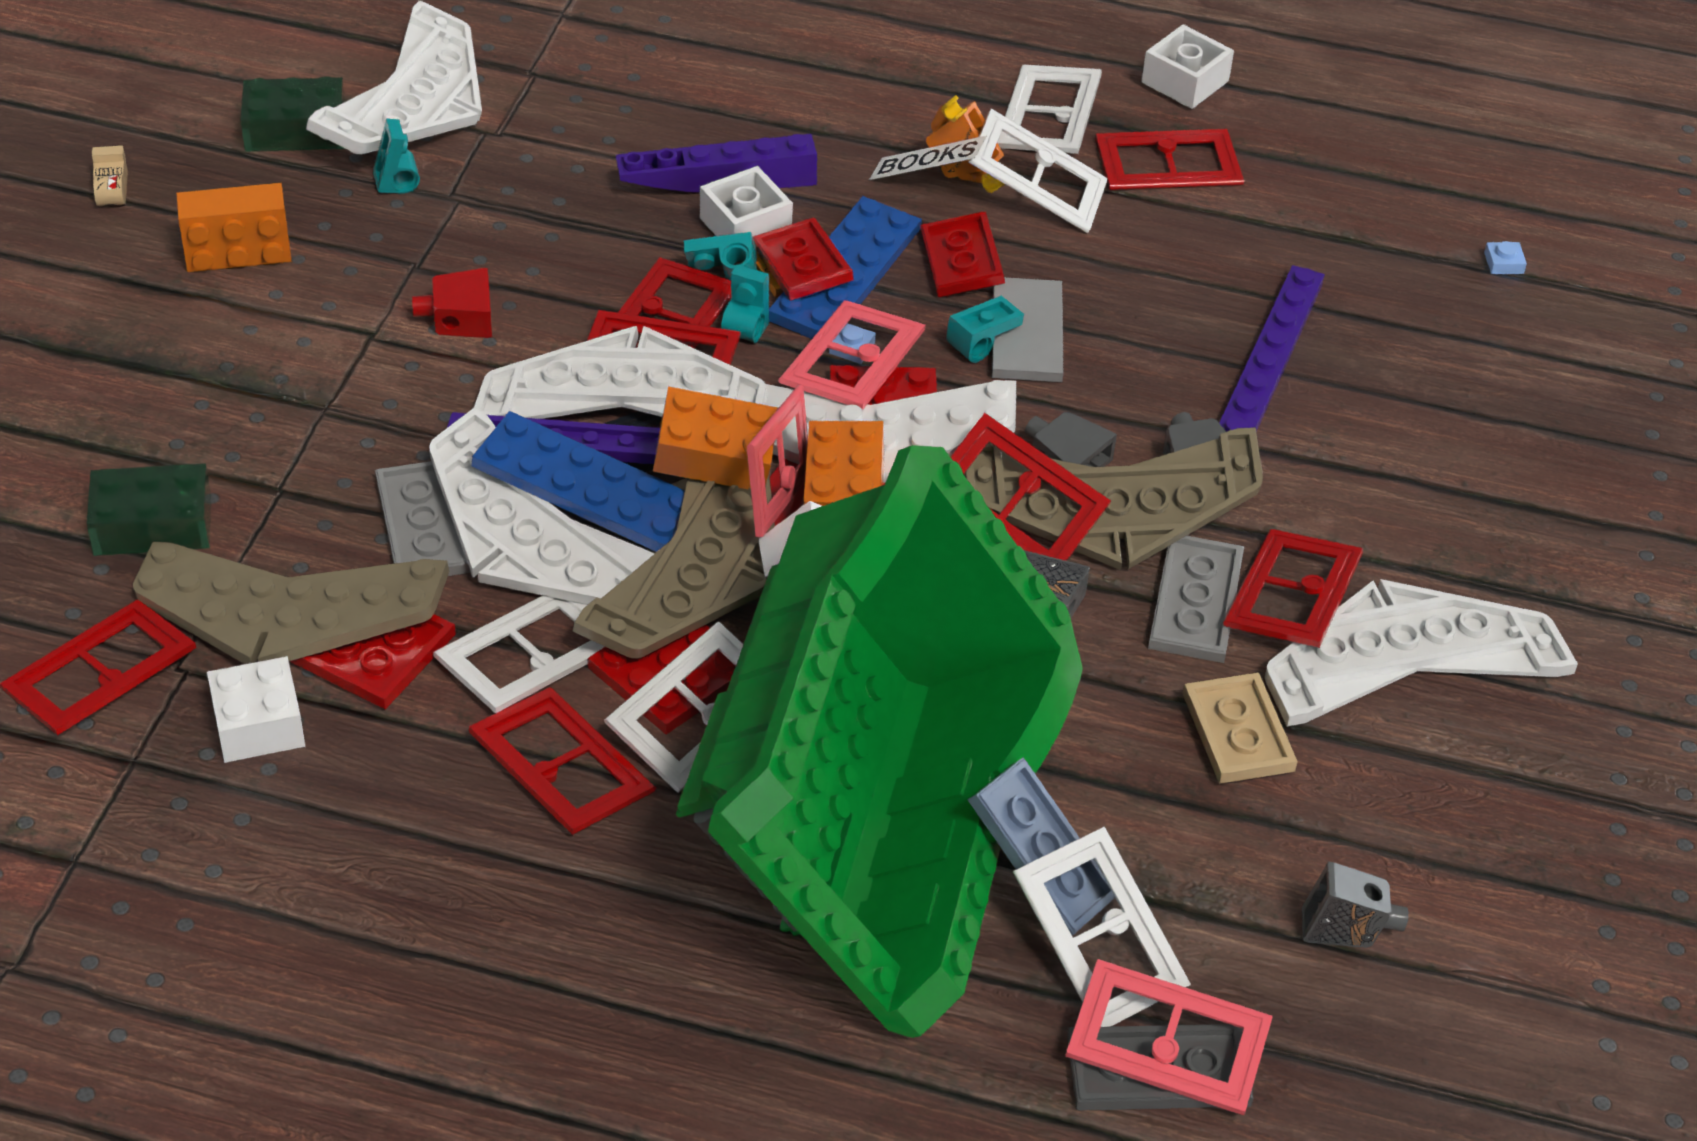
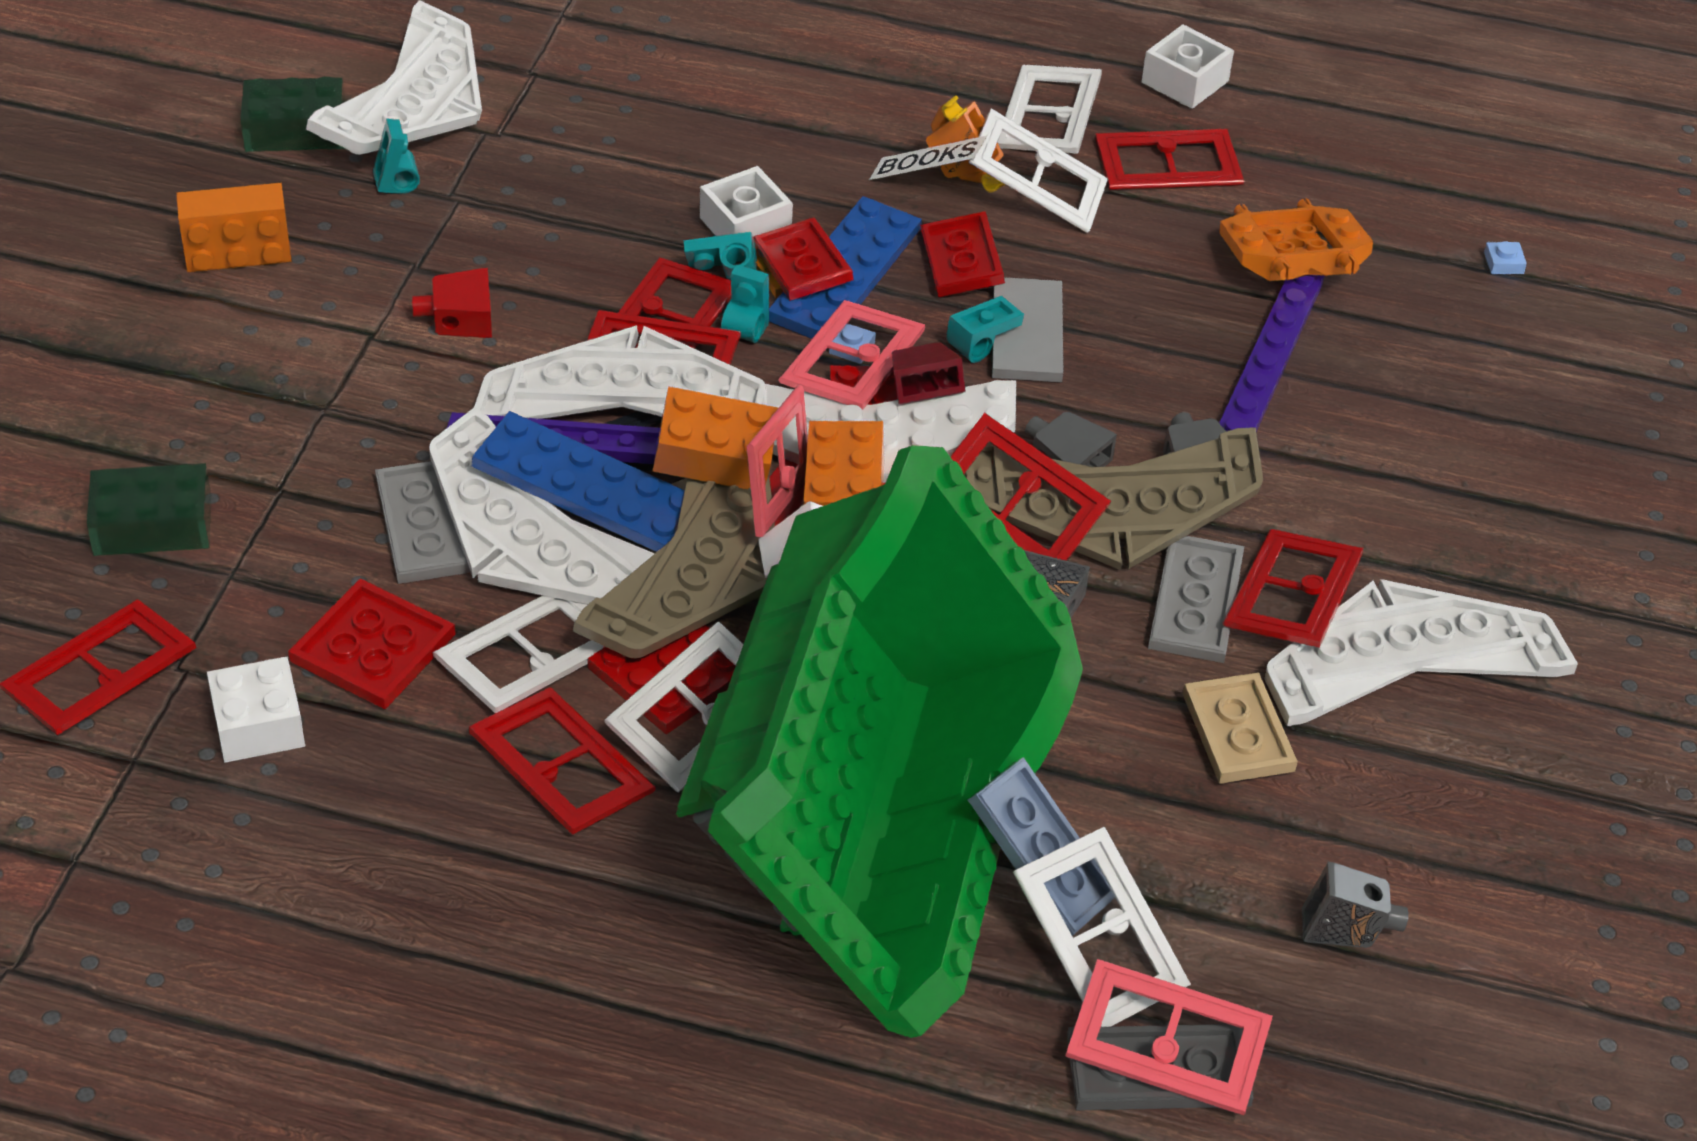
(109, 175): tan leg -> none
(278, 616): dark tan wing -> none
(785, 160): dark purple slope -> none
(923, 372): none -> dark red torso
(1286, 242): none -> orange piece

